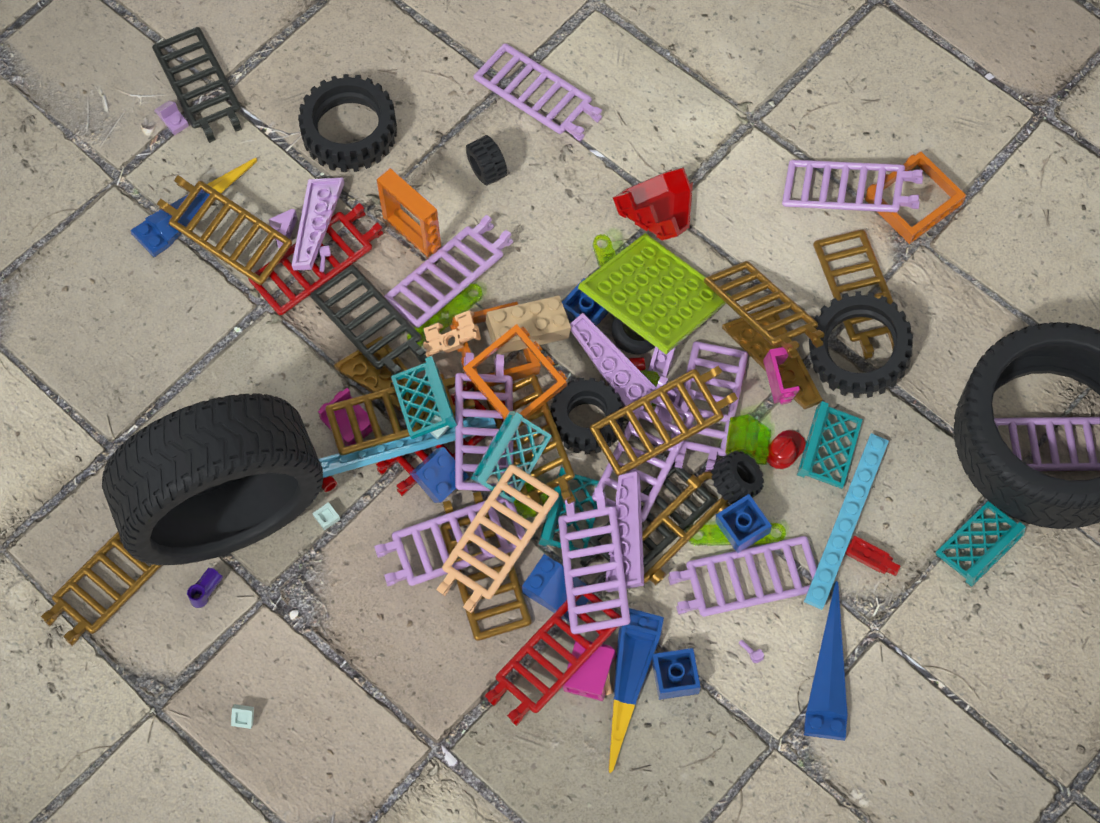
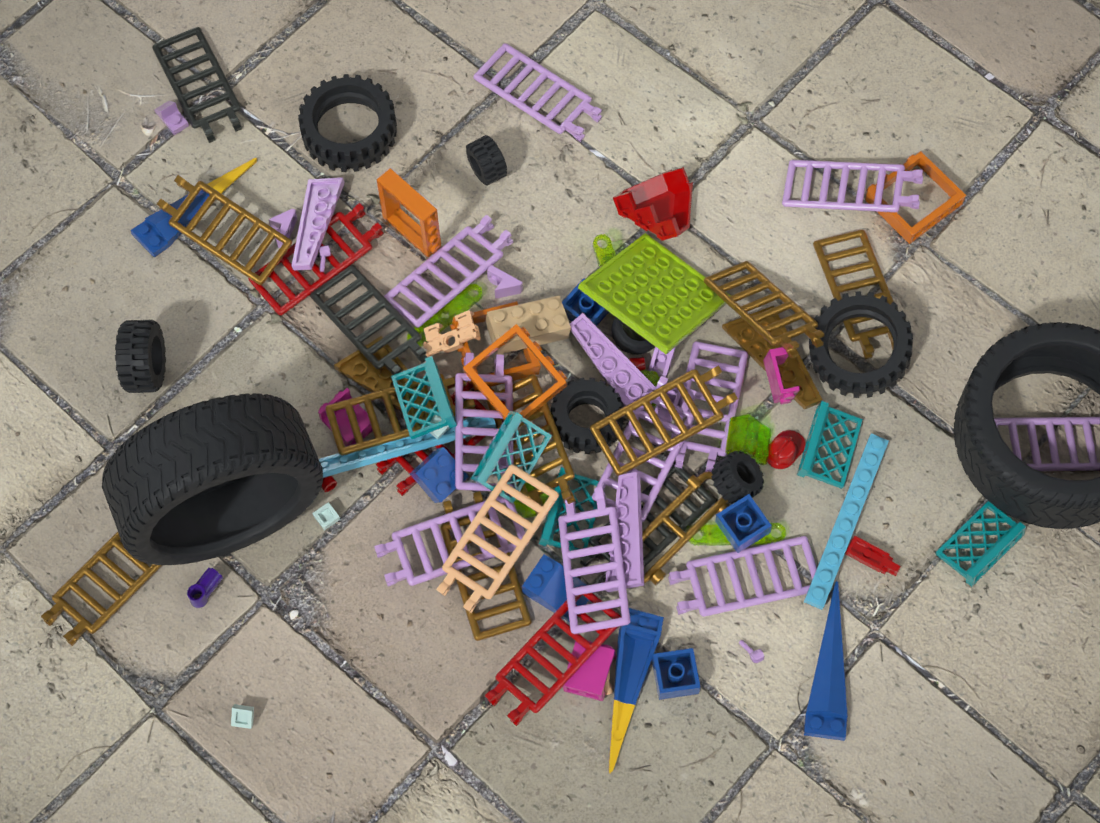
(140, 356): none -> black tyre
(506, 284): none -> lavender slope

